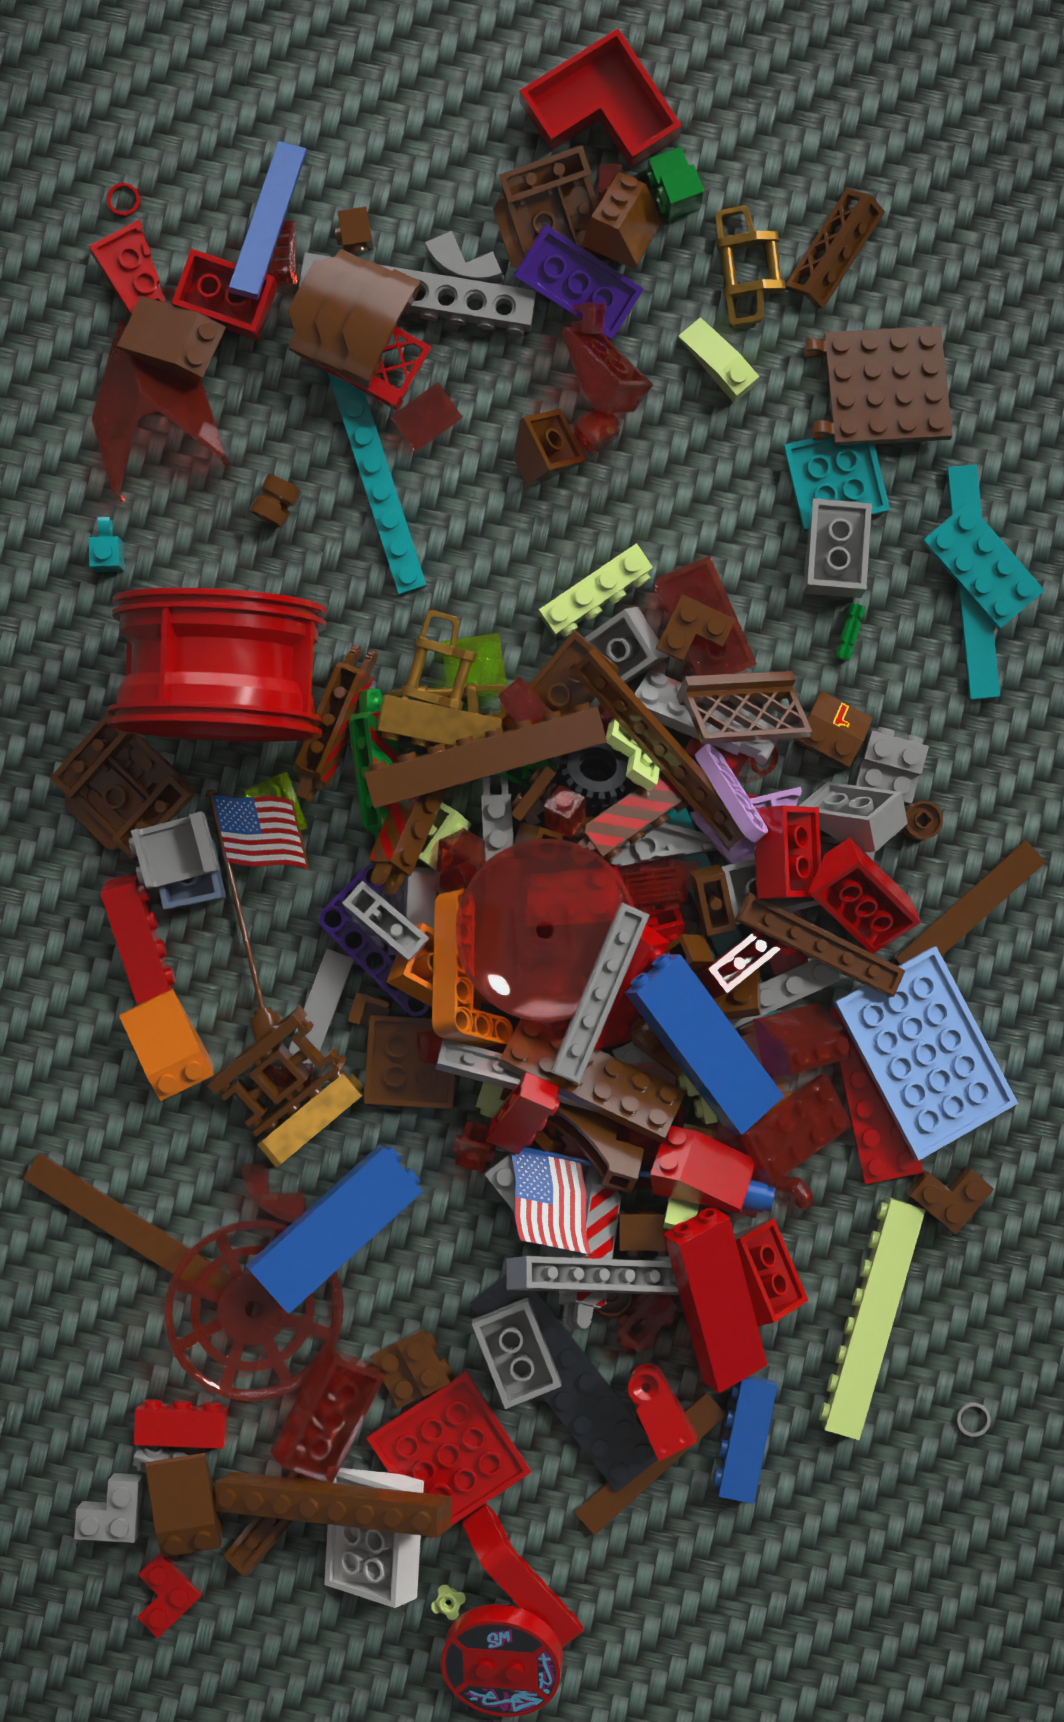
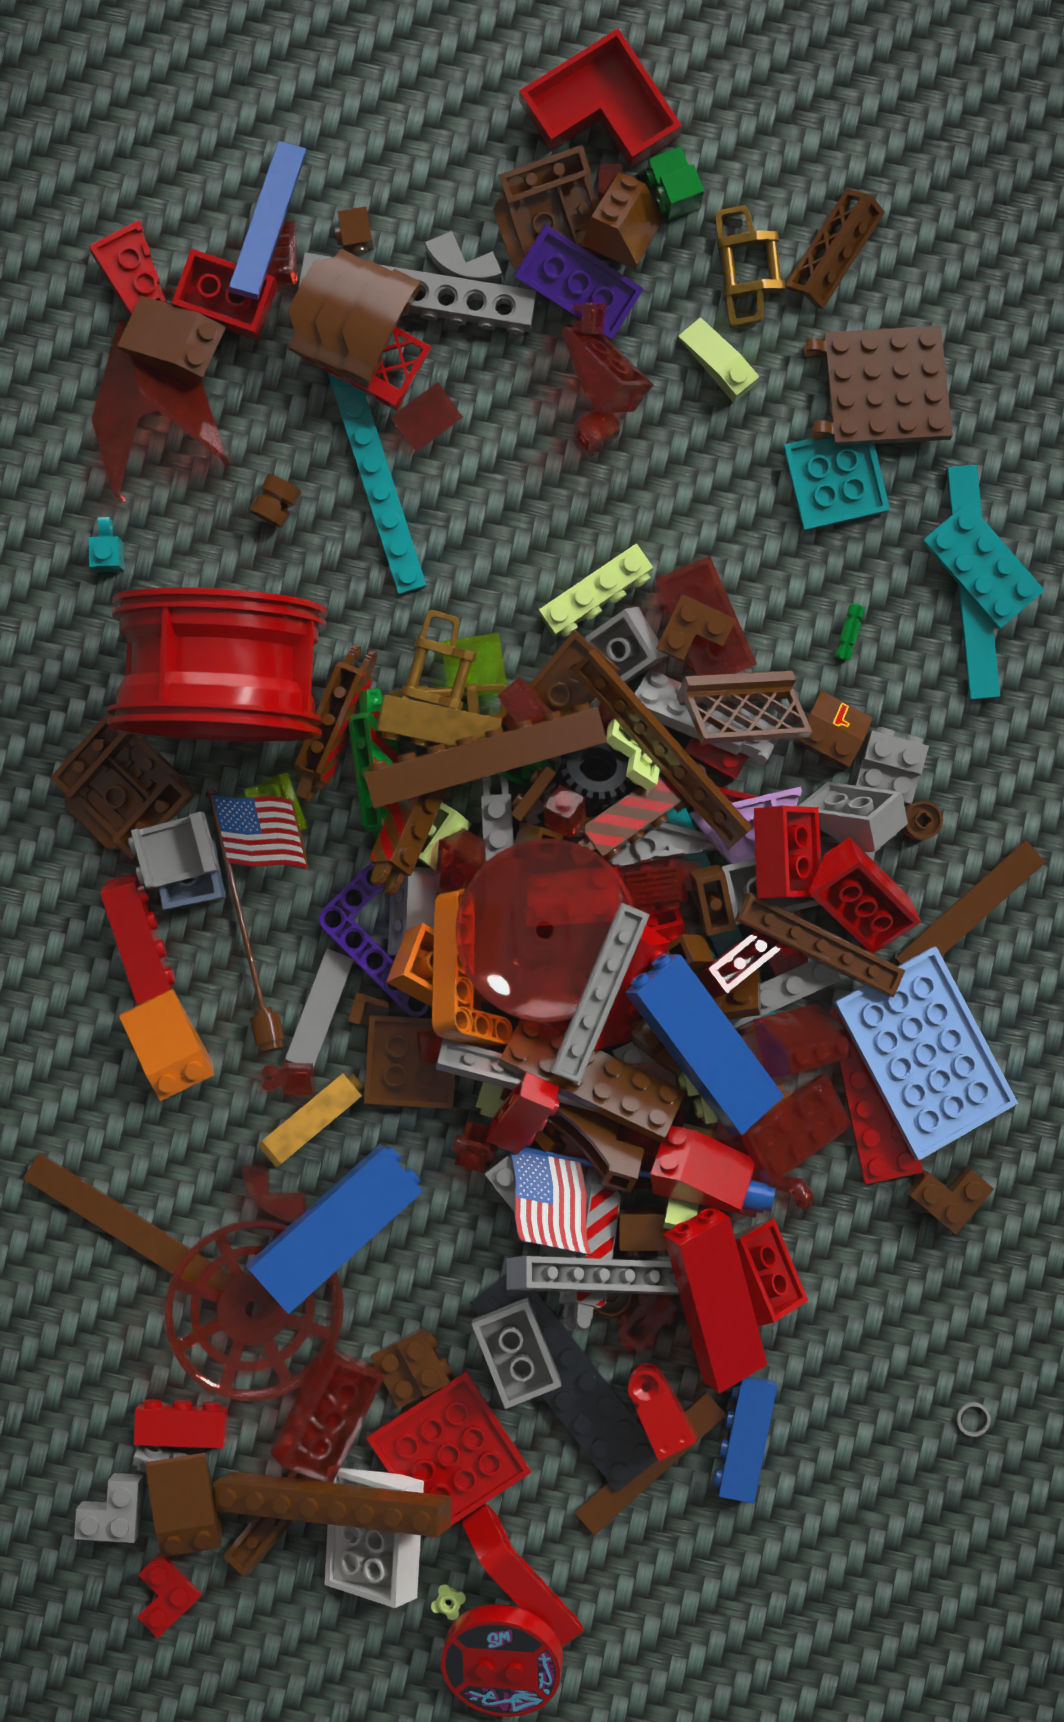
(131, 211): red piece -> none
(262, 1055): reddish brown fence -> none
(384, 921): light grey slope -> none
(546, 447): reddish brown slope -> none
(731, 793): lavender beam -> none
(770, 768): clear red piece -> none
(837, 548): light grey slope -> none
(872, 1318): yellowish green brick -> none

